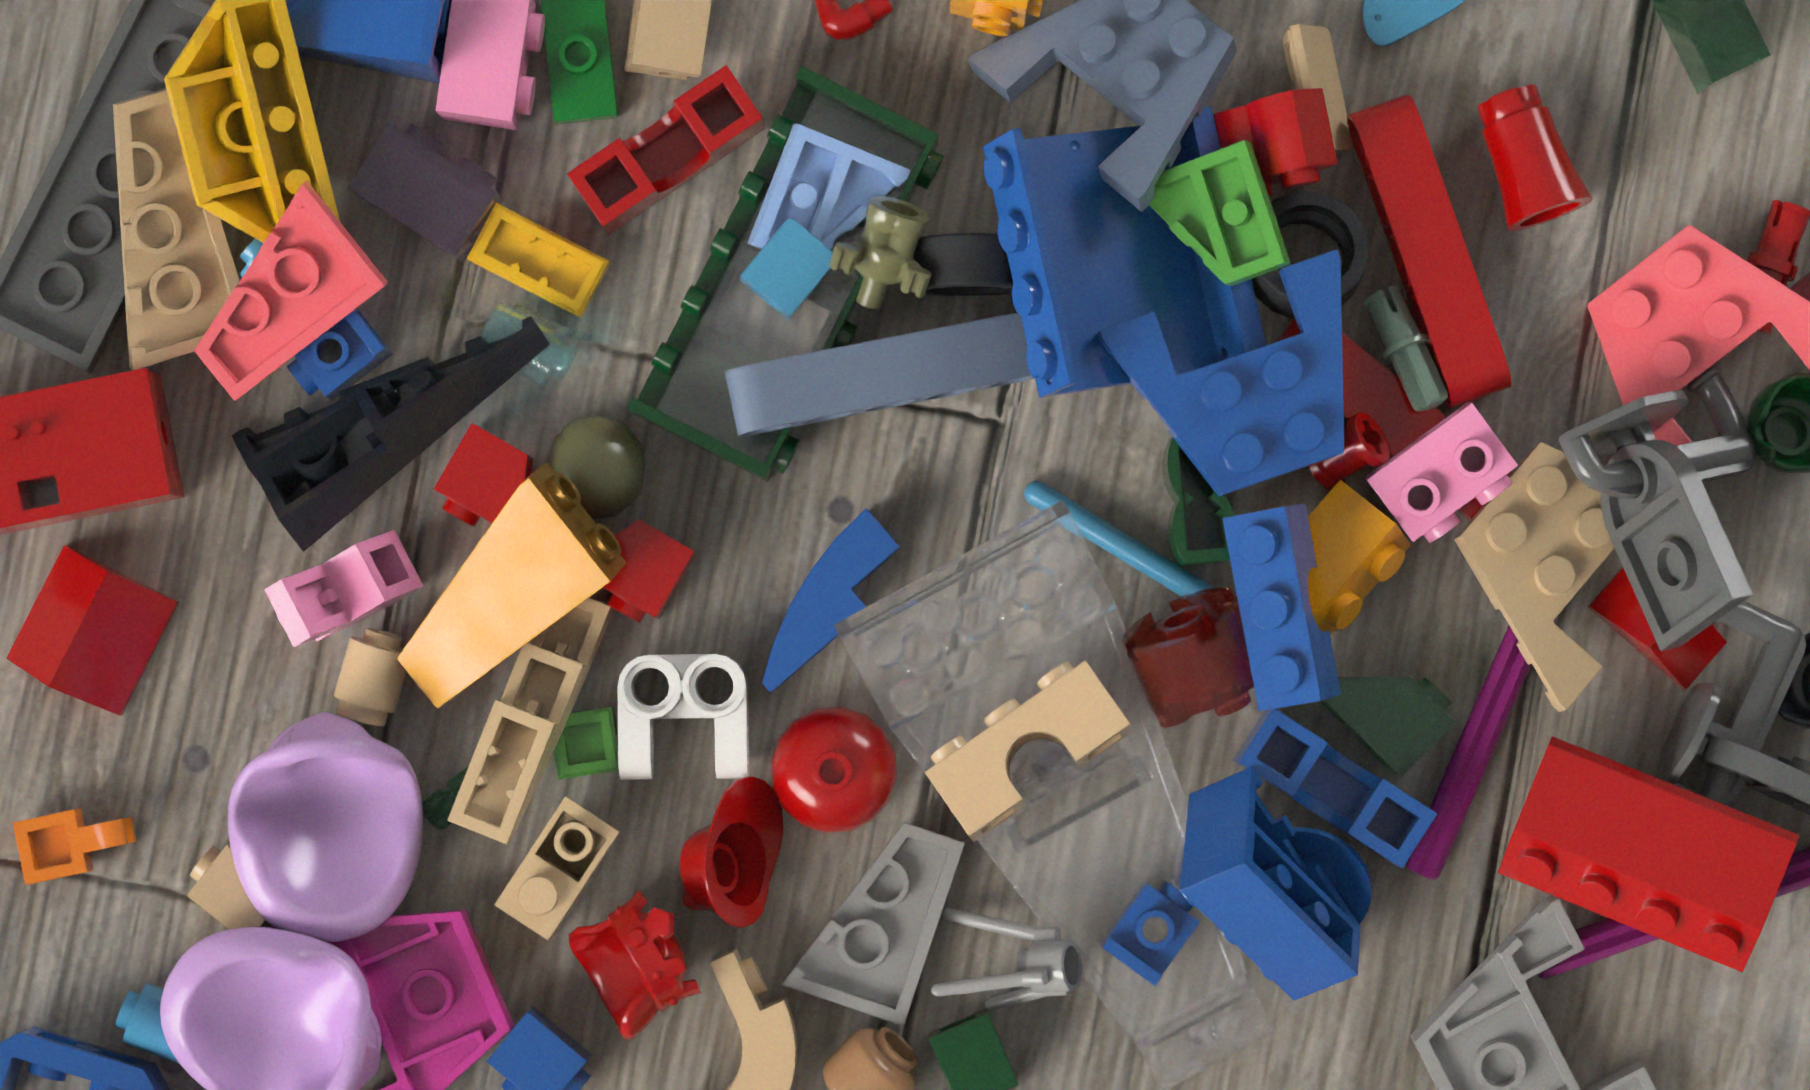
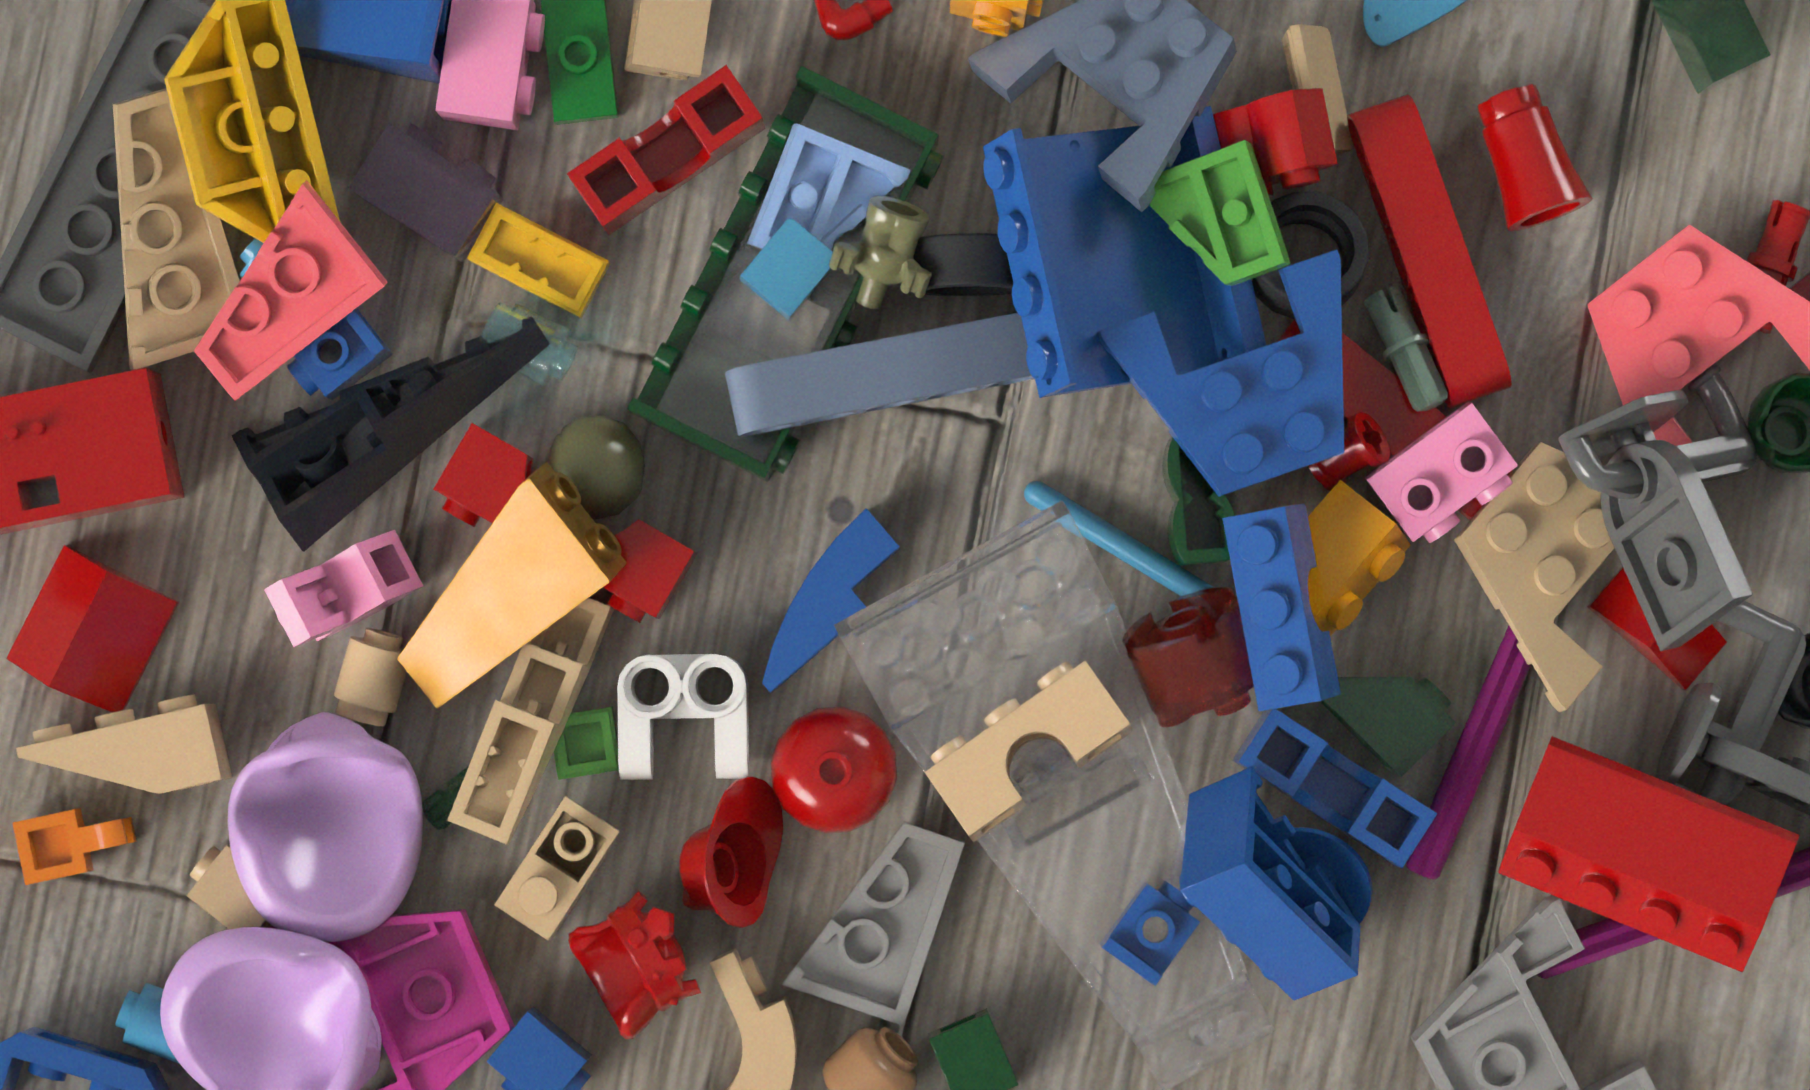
(153, 754): none -> tan slope
(1044, 968): light grey plant -> none

